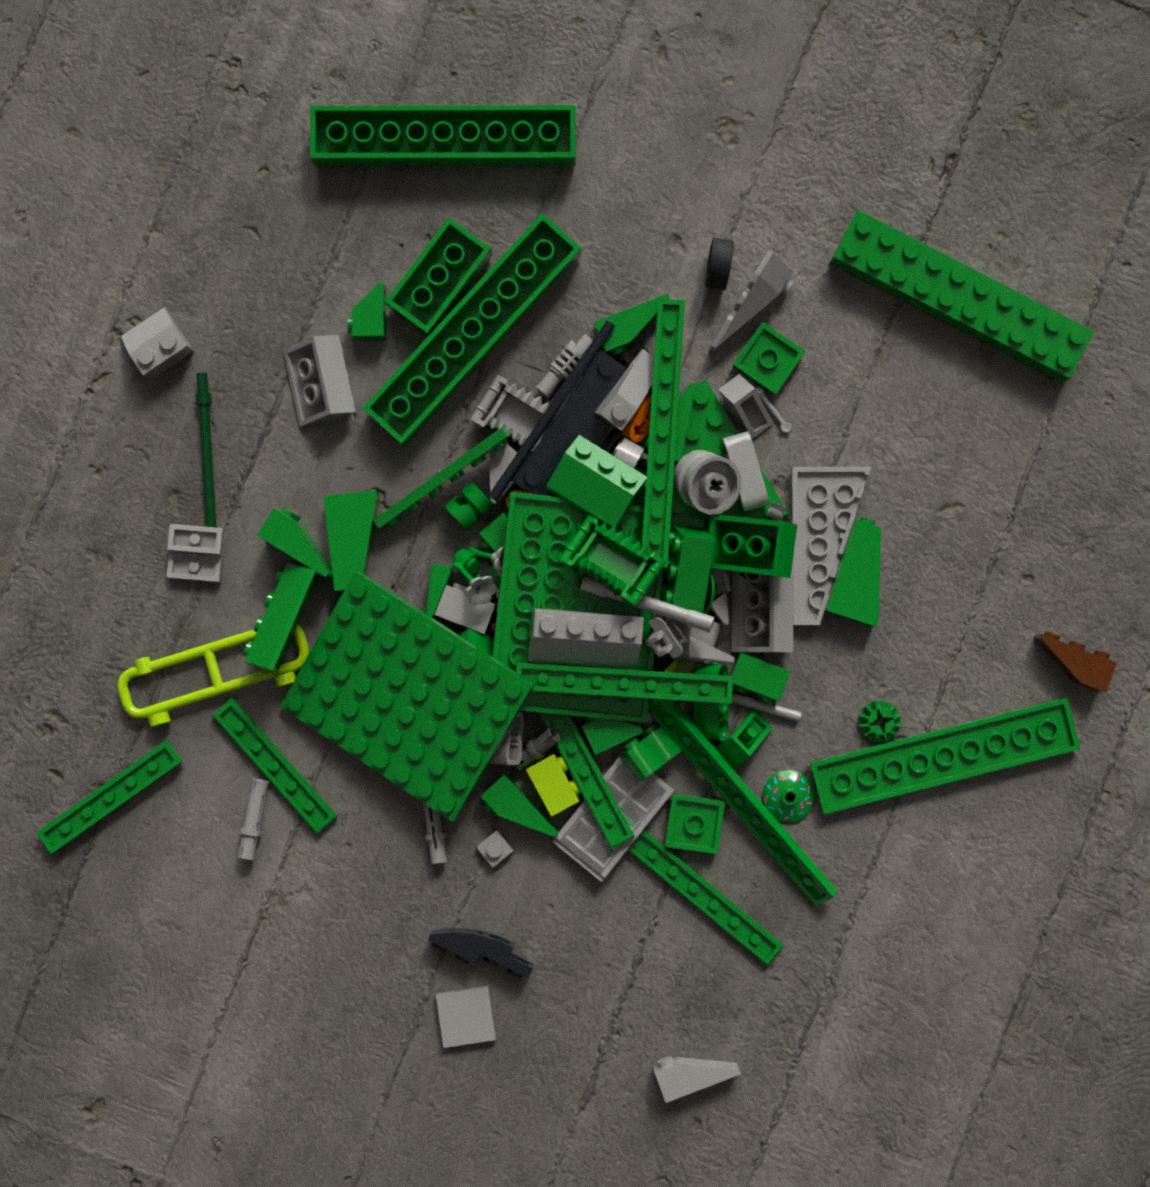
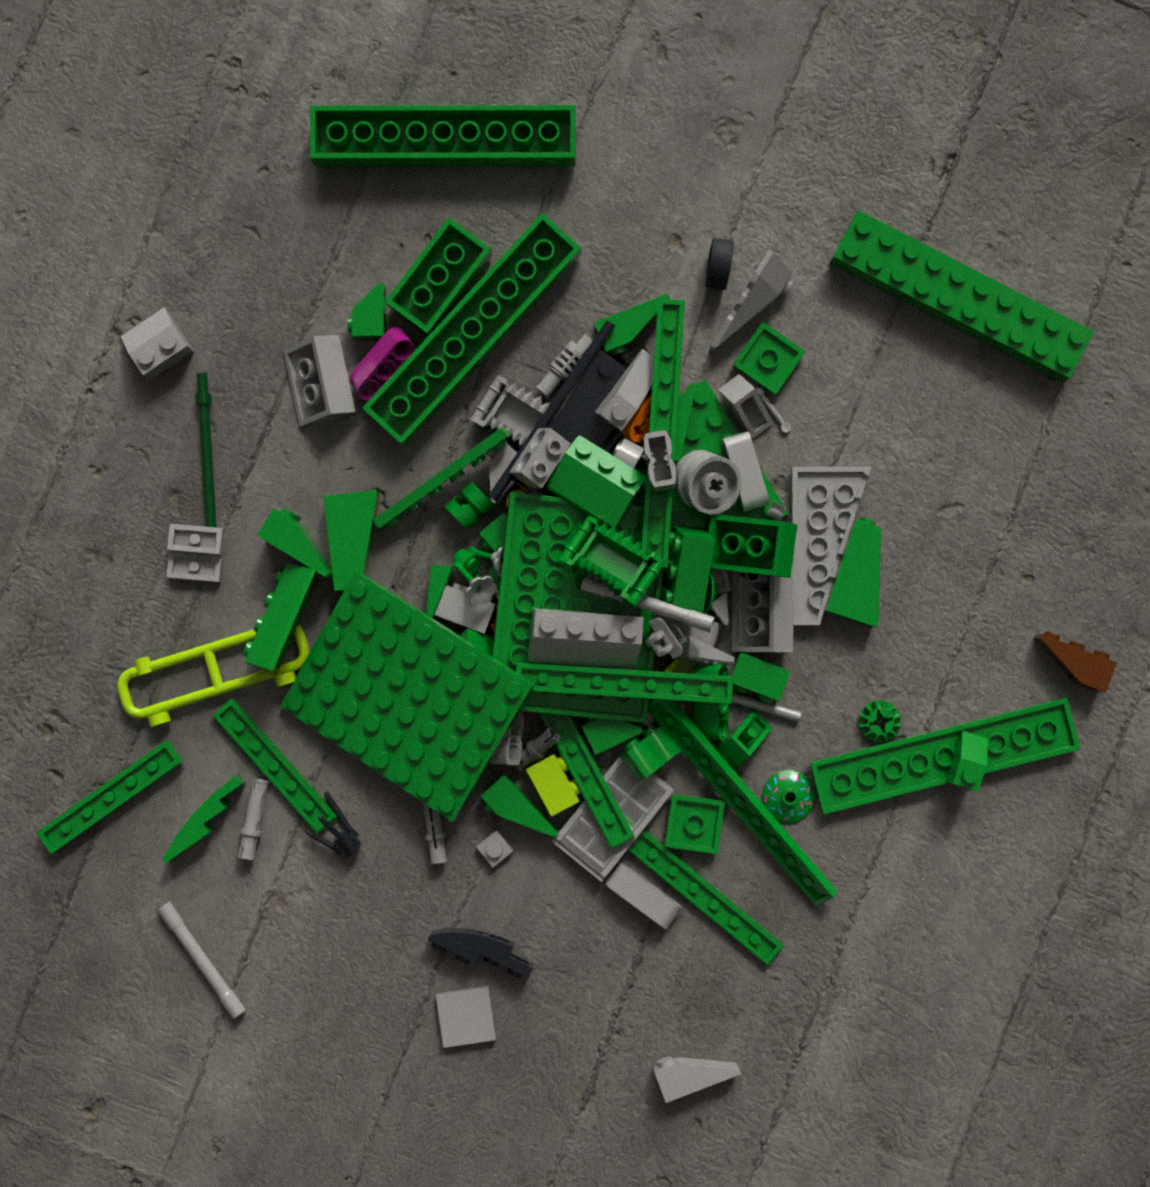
(198, 824): none -> green slope
(225, 994): none -> light grey piece
(345, 841): none -> black plant
(386, 352): none -> magenta beam
(540, 458): none -> light grey brick
(643, 895): none -> light grey beam
(661, 467): none -> light grey brick
(969, 761): none -> green slope

